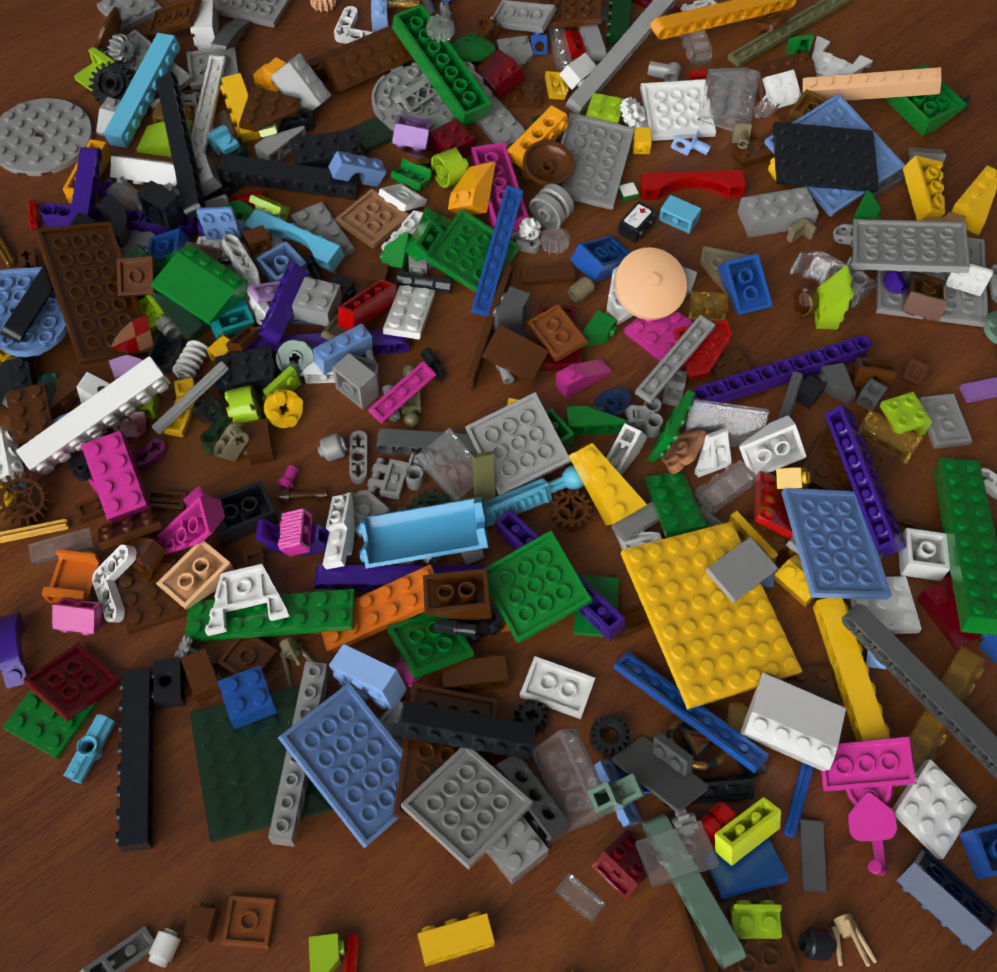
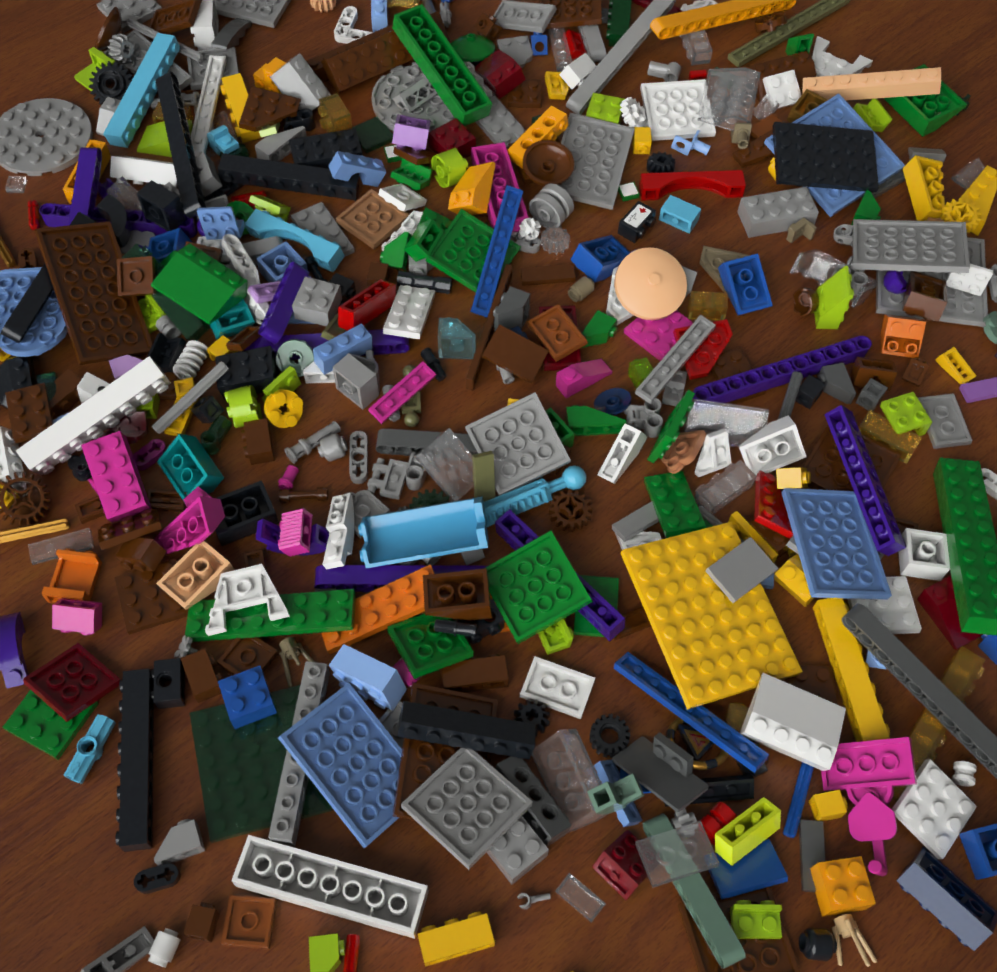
(16, 184): none -> clear tile
(104, 582): white beam -> none
(133, 336): shield -> none
(152, 33): none -> light grey axle
(158, 883): none -> black beam
(180, 843): none -> light grey slope
(189, 466): none -> teal slope
(230, 444): dark tan piece -> none
(257, 240): reddish brown brick -> none
(305, 446): none -> light grey pin
(331, 886): none -> white brick
(334, 114): none -> clear yellow brick
(390, 156): none -> tile
(440, 28): clear gear -> none
(455, 339): none -> clear light blue slope
(532, 899): none -> light grey hand
(556, 637): none -> lime bracket
(605, 485): yellow wedge -> none
(639, 370): none -> clear neon green brick
(660, 163): none -> black gear
(828, 805): none -> yellow brick
(842, 886): none -> light orange brick
(874, 115): none -> lime bracket
(902, 336): none -> orange slope
(953, 356): none -> yellow slope
(962, 212): none -> yellow gear
(964, 773): none -> white wheel
(968, 173): none -> clear slope

